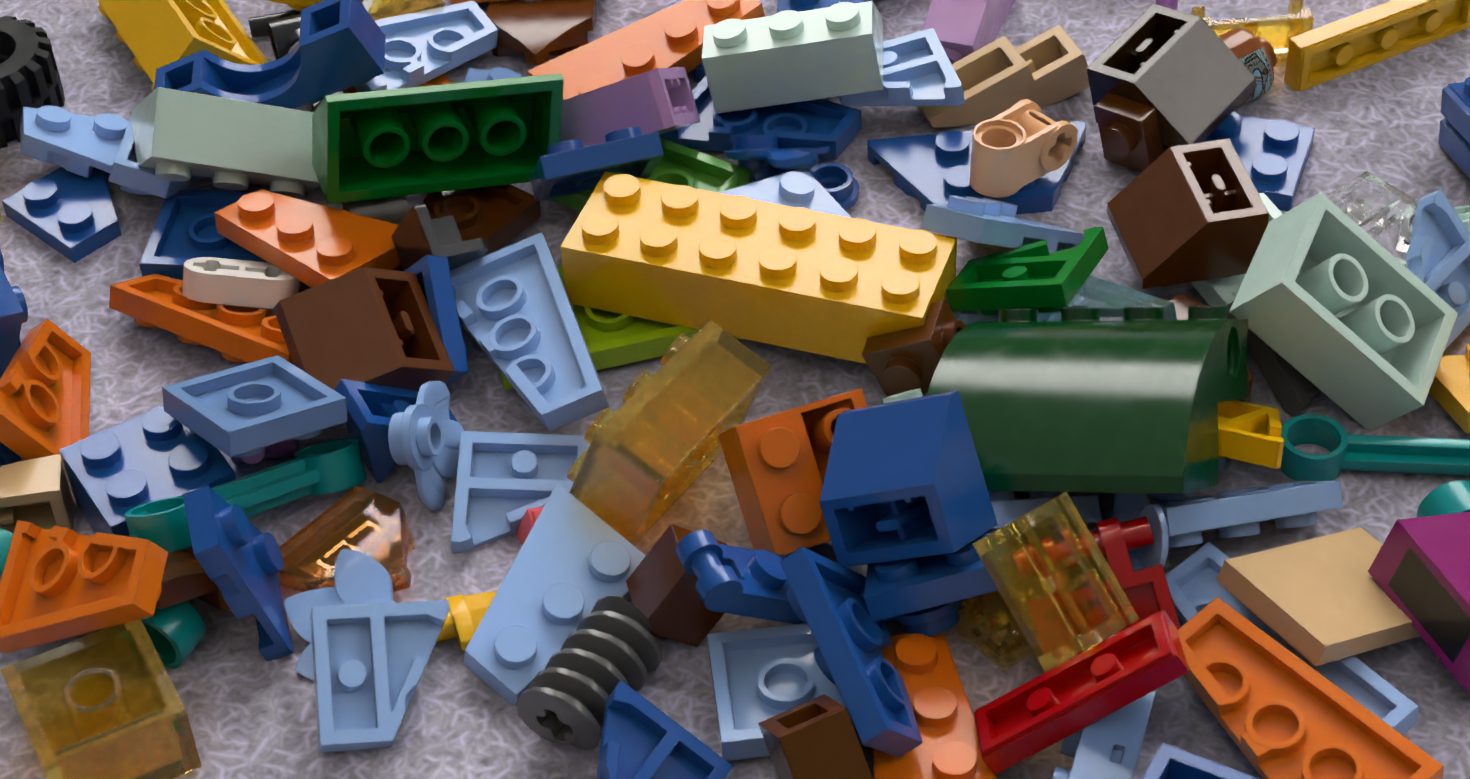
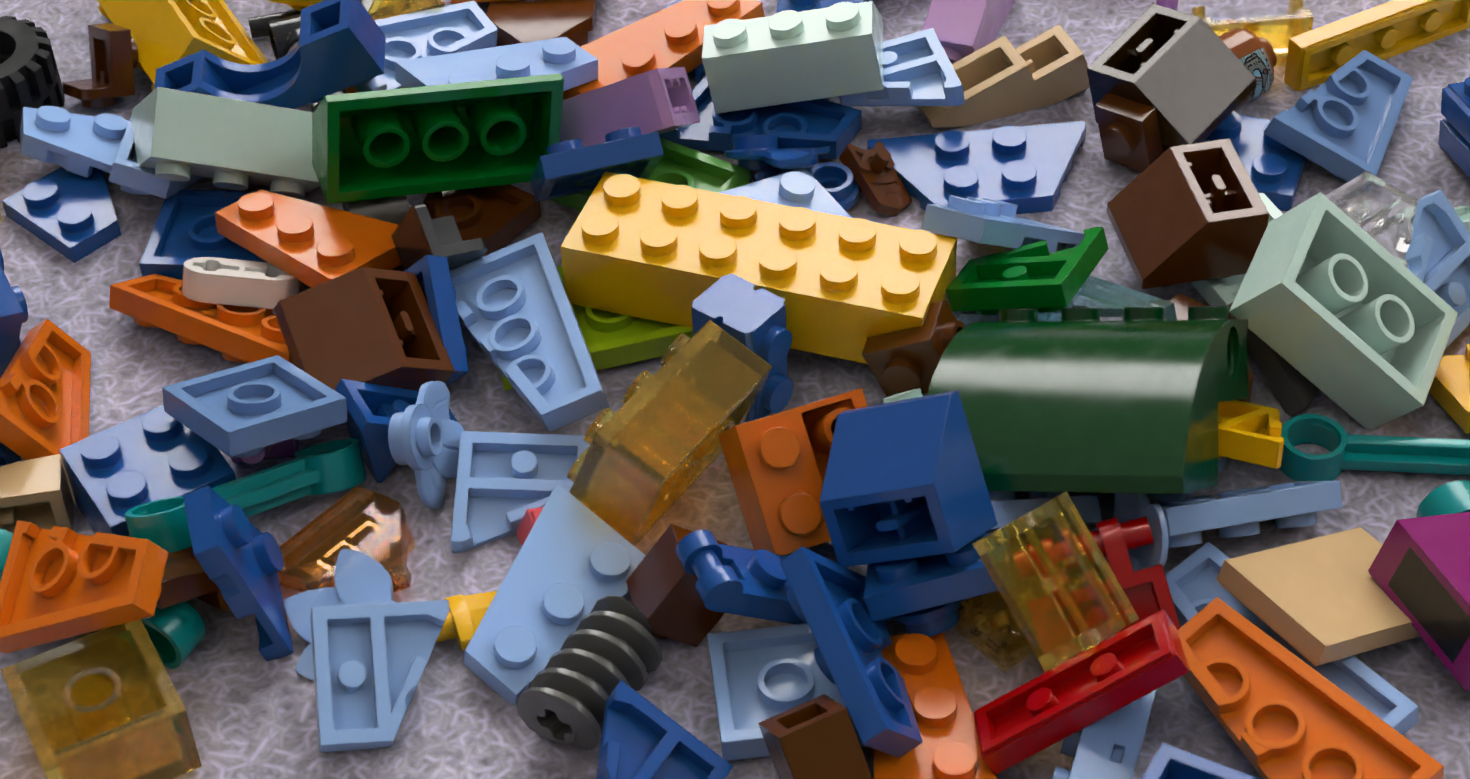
(112, 65): none -> reddish brown bracket
(502, 62): none -> light blue wing
(757, 322): none -> blue brick
(877, 178): none -> reddish brown piece
(1018, 149): light nougat piece -> none
(1346, 118): none -> medium blue wing

